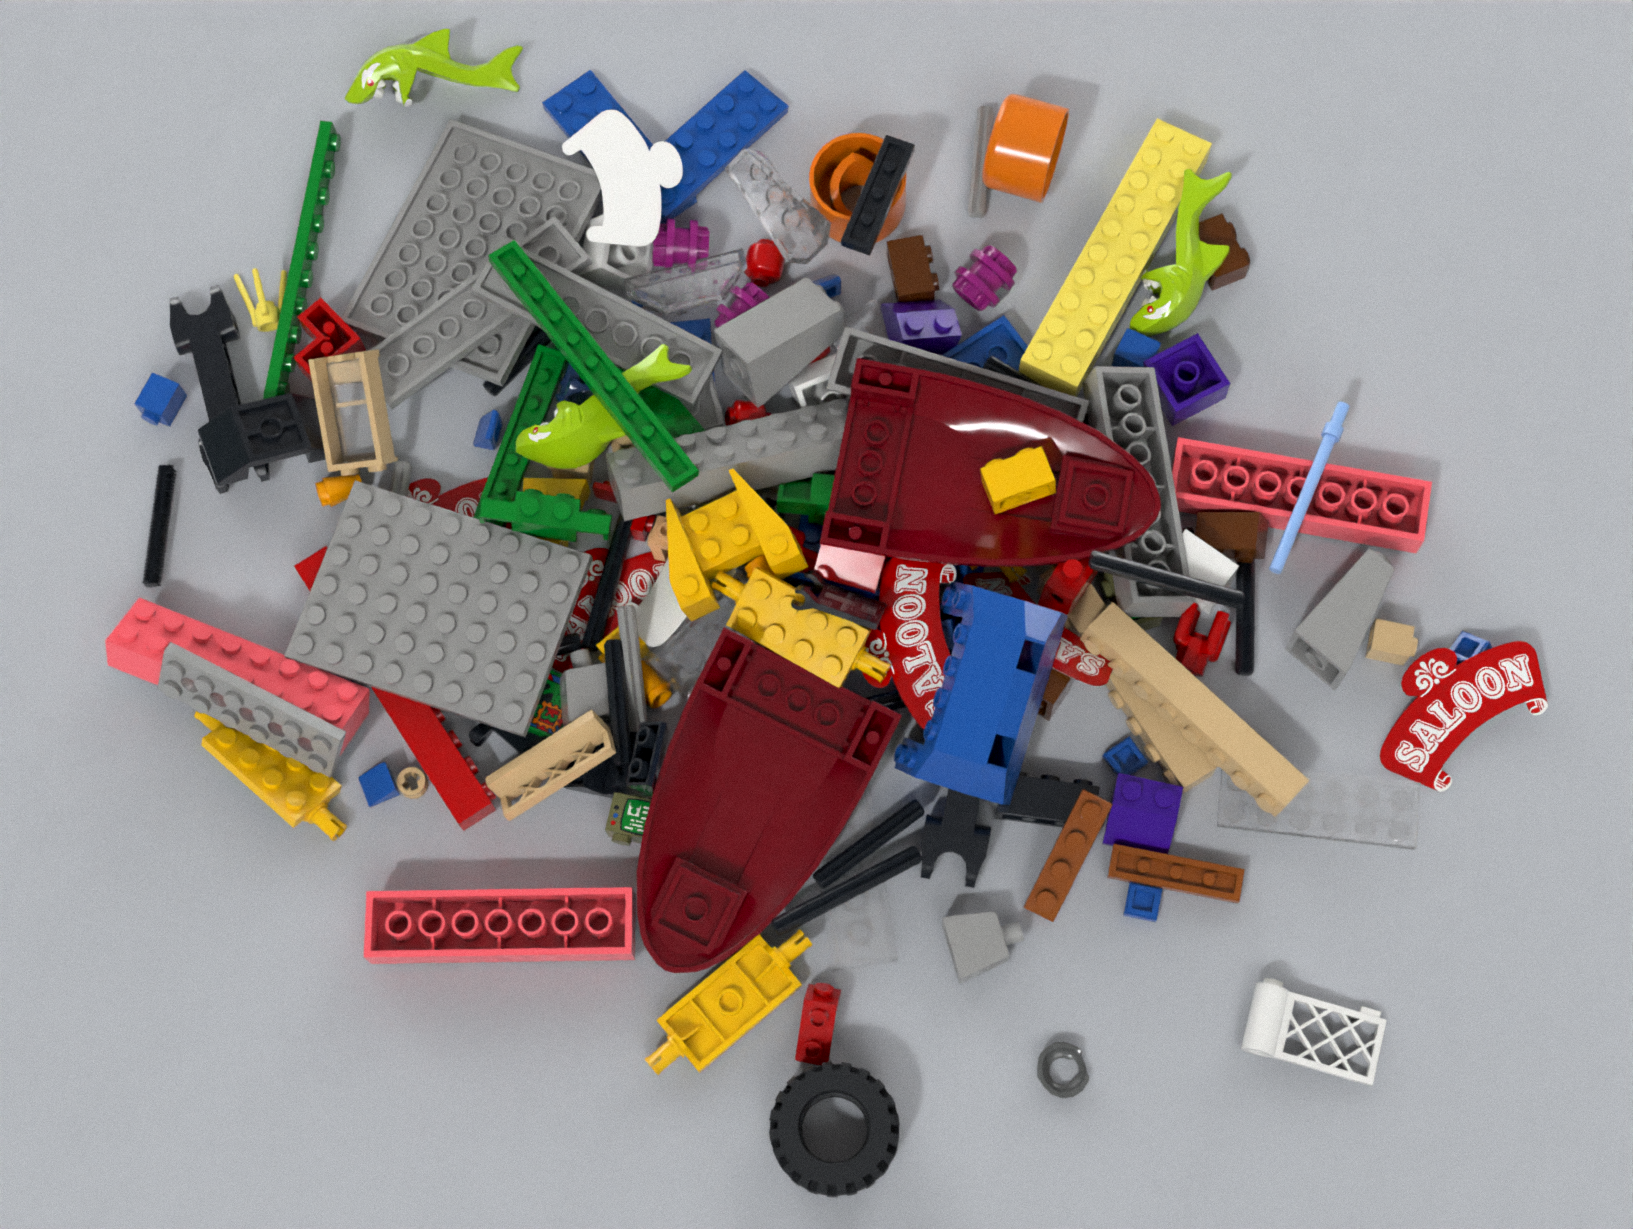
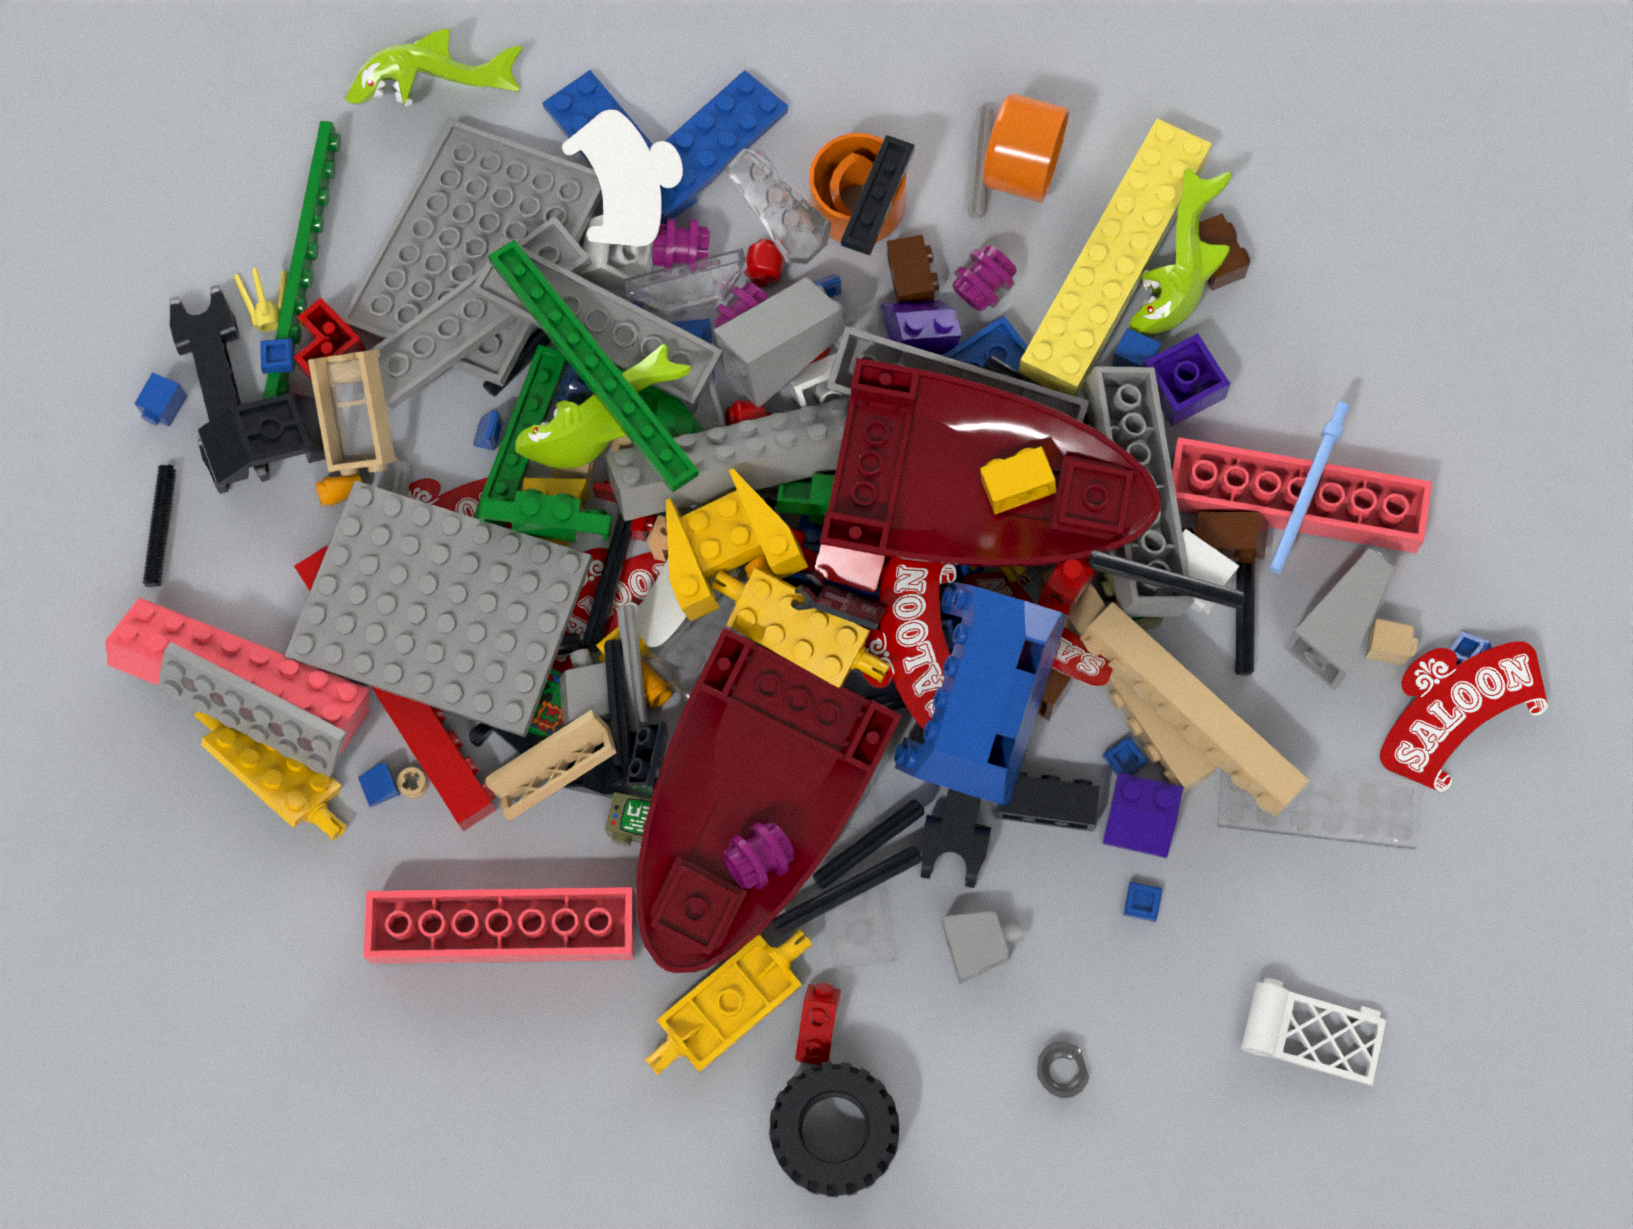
(277, 355): none -> blue tile
(757, 856): none -> magenta piece
(1067, 855): dark orange plate -> none
(1176, 873): dark orange plate -> none
(1195, 648): red plant -> none

